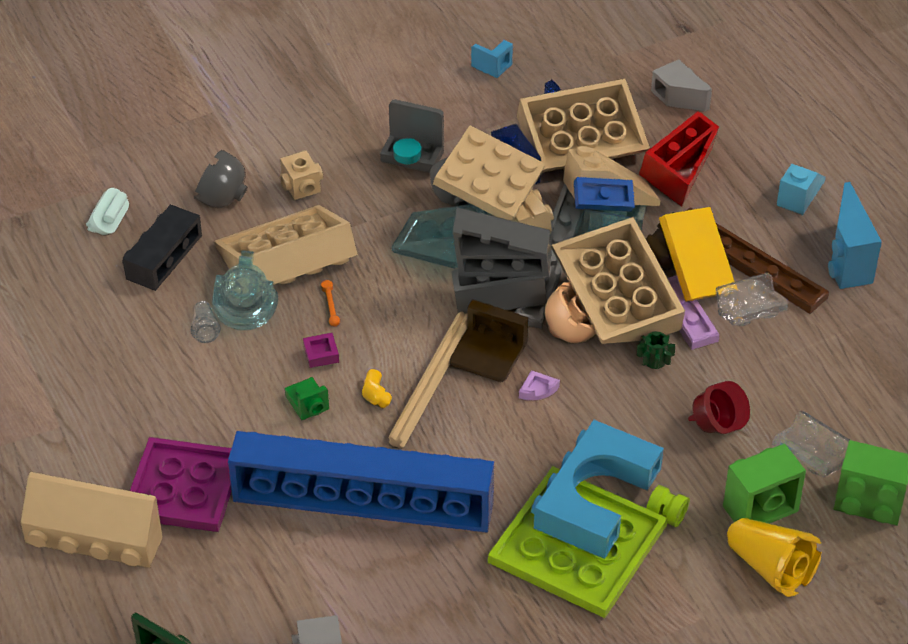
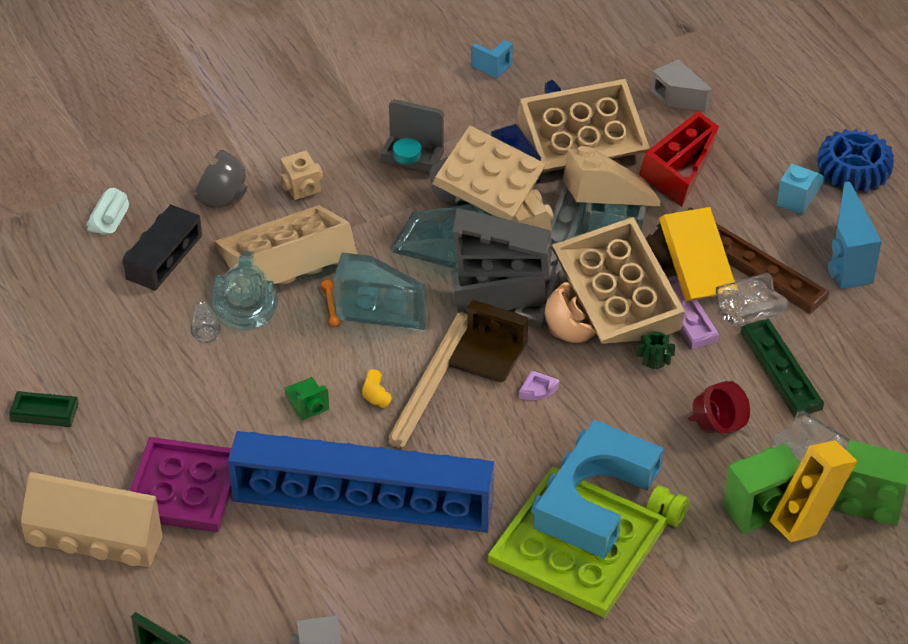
(43, 409): none -> dark green tile
(321, 350): magenta plate -> none
(378, 293): none -> clear light blue slope
(604, 194): blue plate -> none
(776, 553): yellow cone -> none
(781, 367): none -> dark green tile
(813, 490): none -> yellow brick
(855, 159): none -> blue gear

